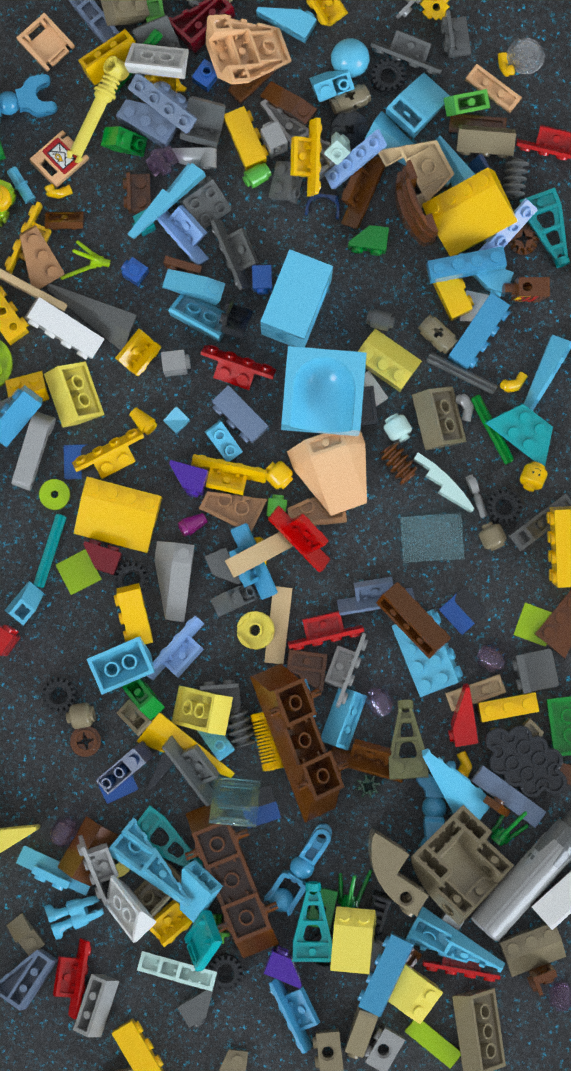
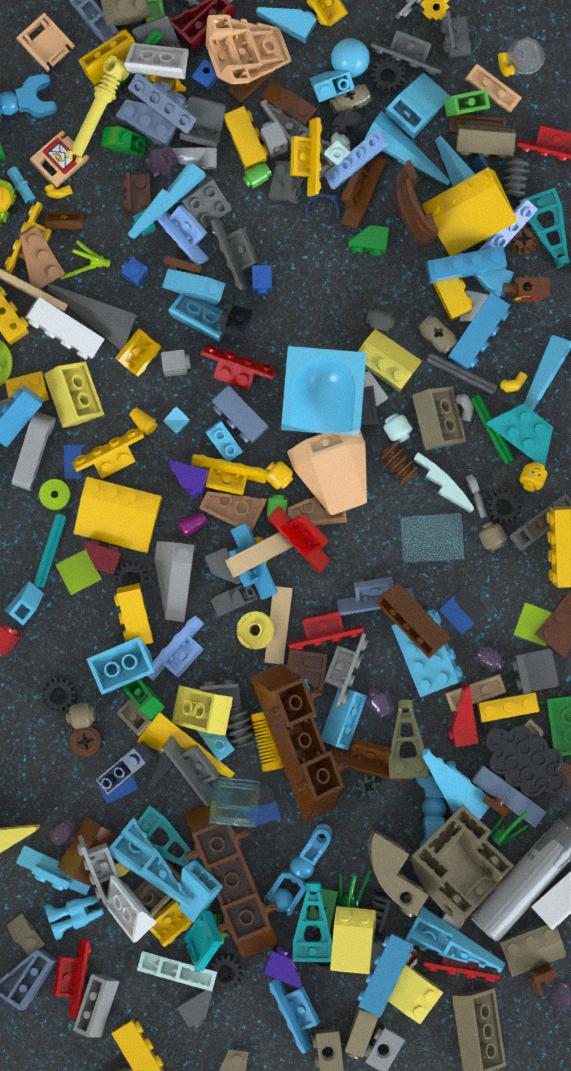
(296, 299): medium azure piece -> none
(429, 164): tan wing -> none
(433, 1042): lime tile -> none
(465, 766): yellow arm -> none

